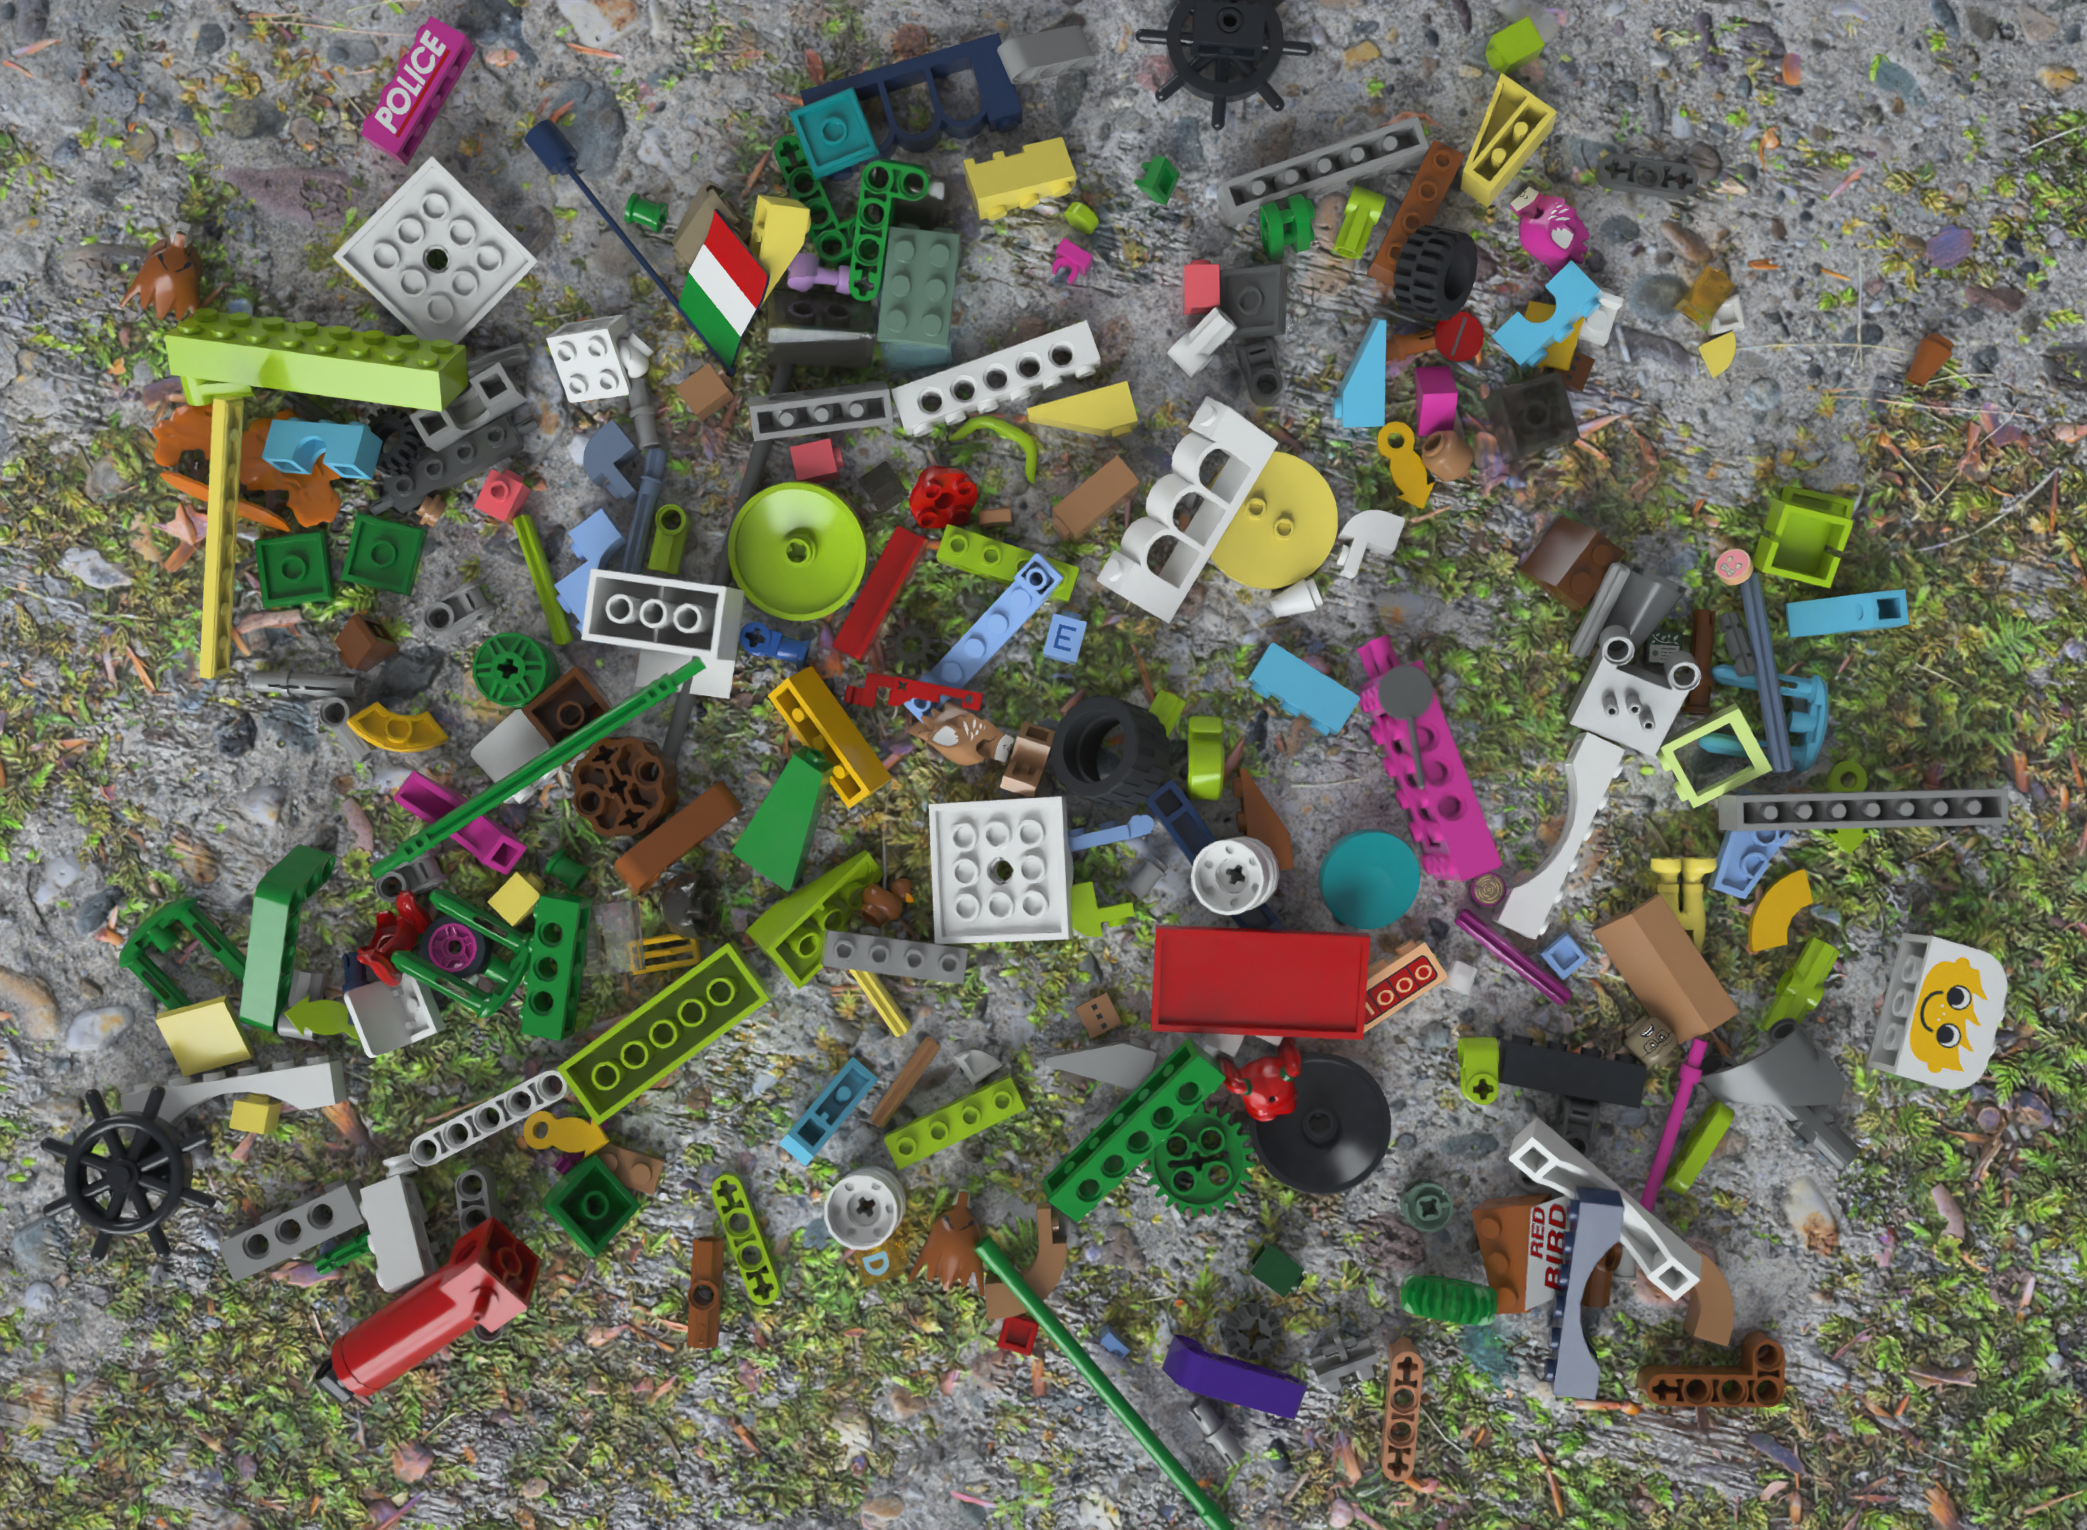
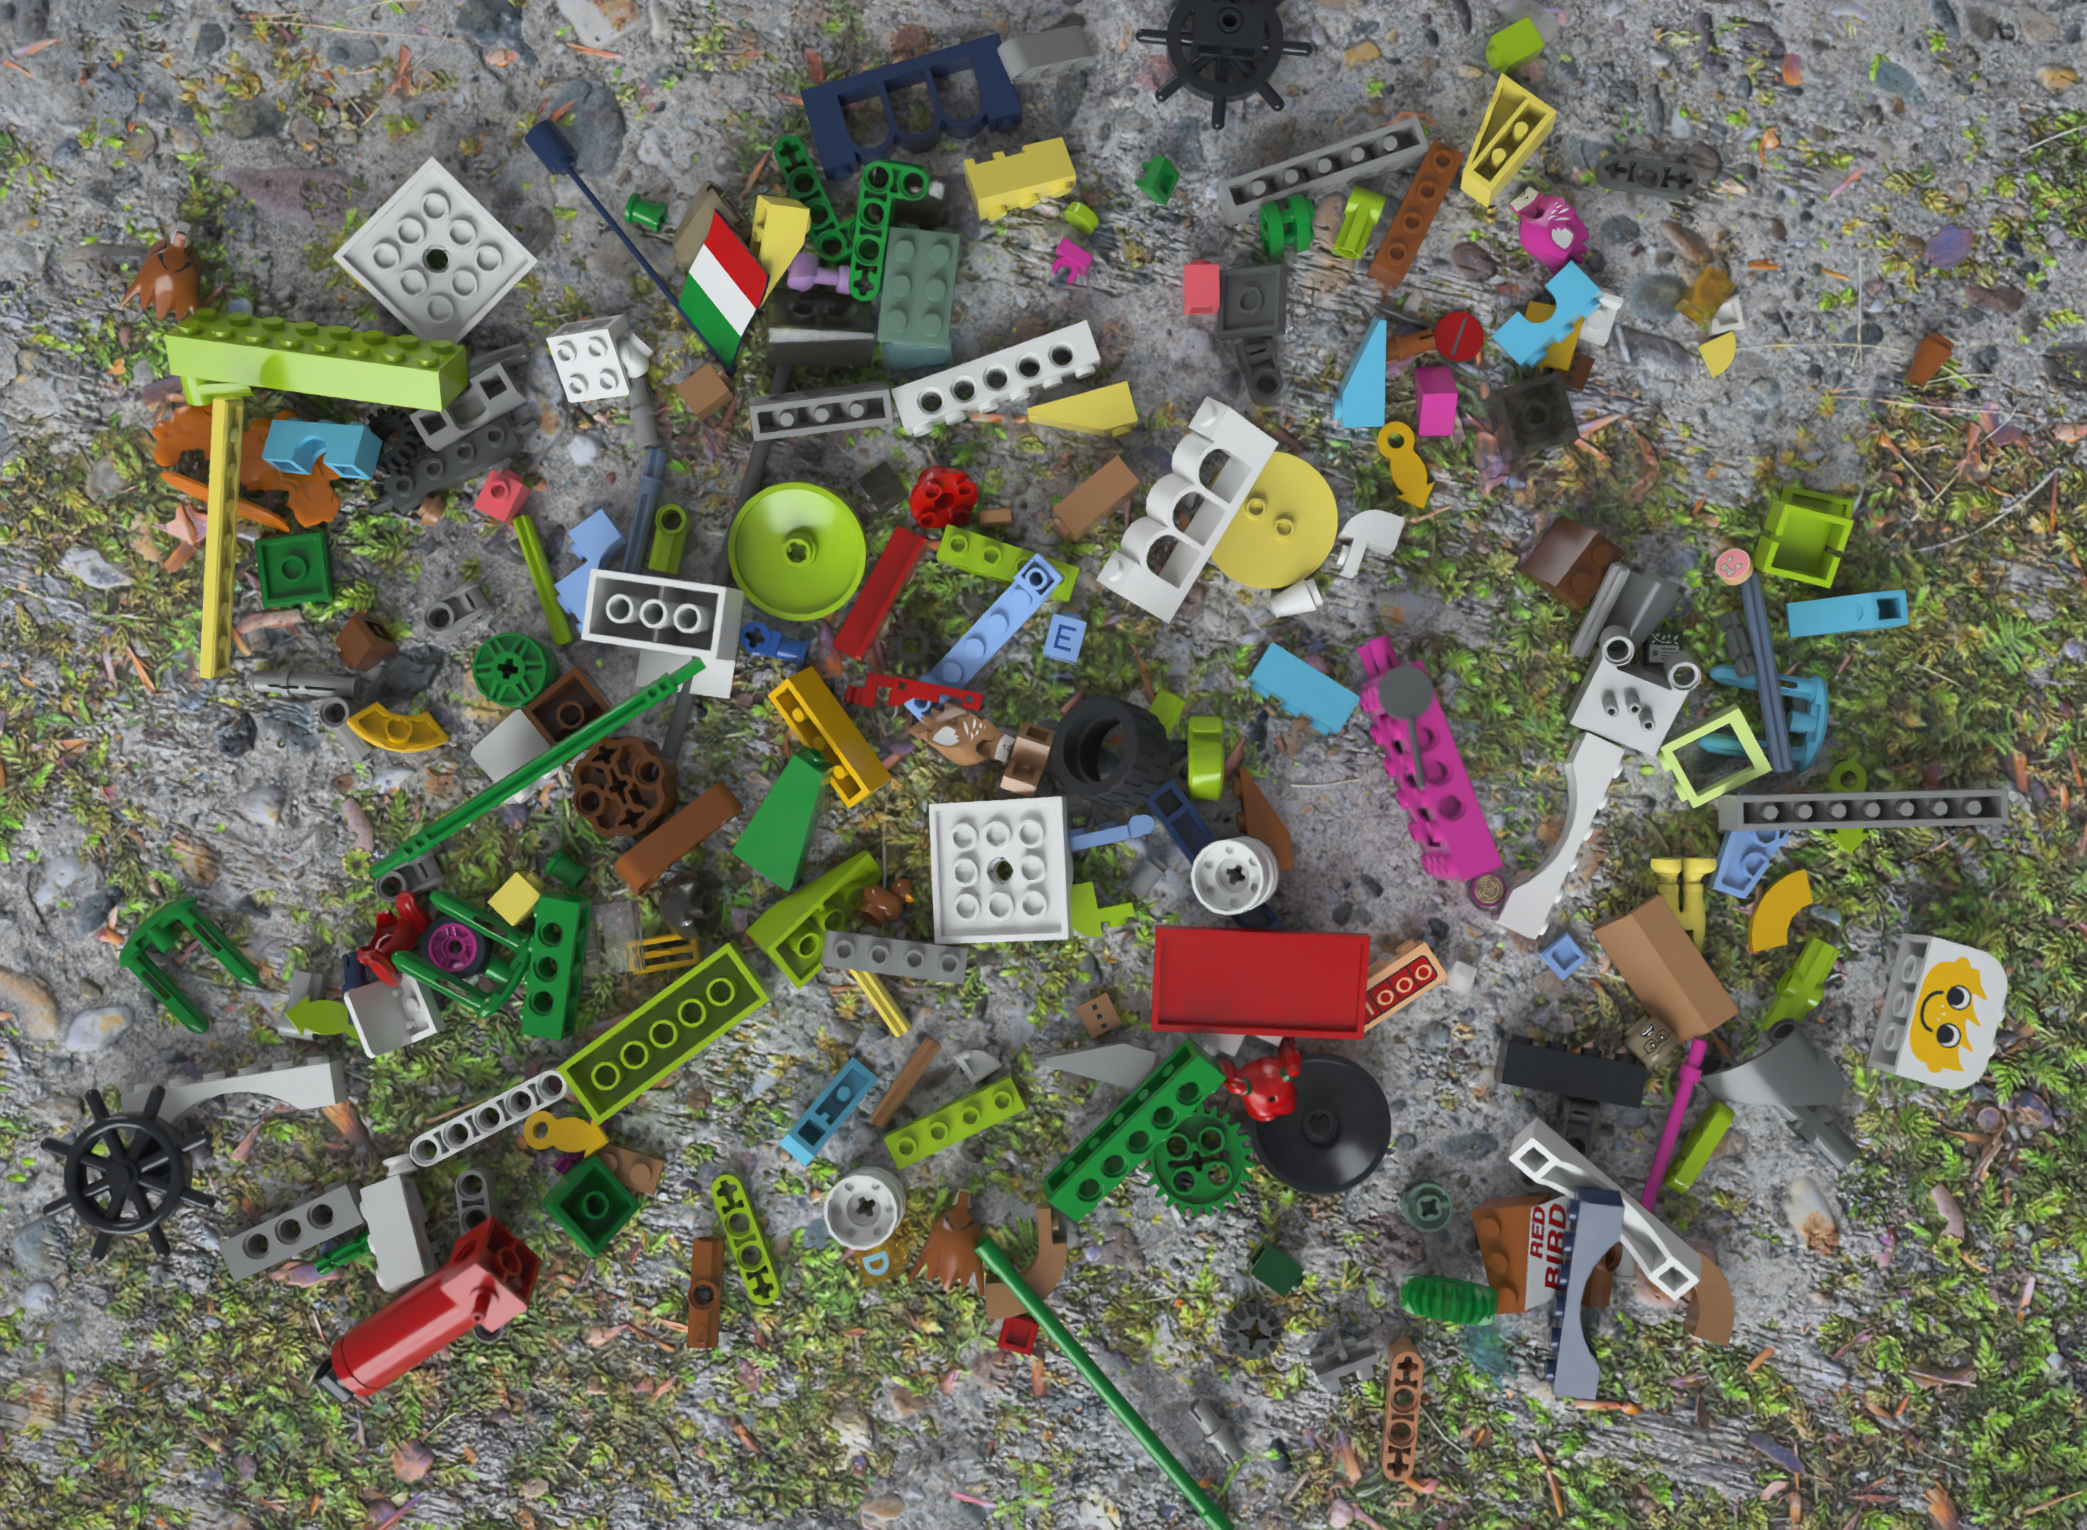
(204, 1035): light yellow tile -> none
(255, 1114): light yellow plate -> none
(275, 932): green beam -> none
(384, 554): green tile -> none
(418, 90): dark pink brick -> none
(483, 837): dark pink arch -> none
(605, 456): sand blue brick -> none
(817, 461): coral brick -> none
(834, 133): teal tile -> none
(1007, 430): lime animal -> none
(1114, 1342): medium blue tile -> none
(1196, 348): white piece -> none
(1232, 1379): dark purple beam -> none
(1369, 878): teal piece -> none
(1435, 272): black tyre -> none
(1447, 455): medium nougat head -> none
(1478, 1063): lime piece -> none
(1513, 957): magenta axle -> none
(1701, 647): reddish brown pin -> none
(1711, 1379): dark orange beam -> none

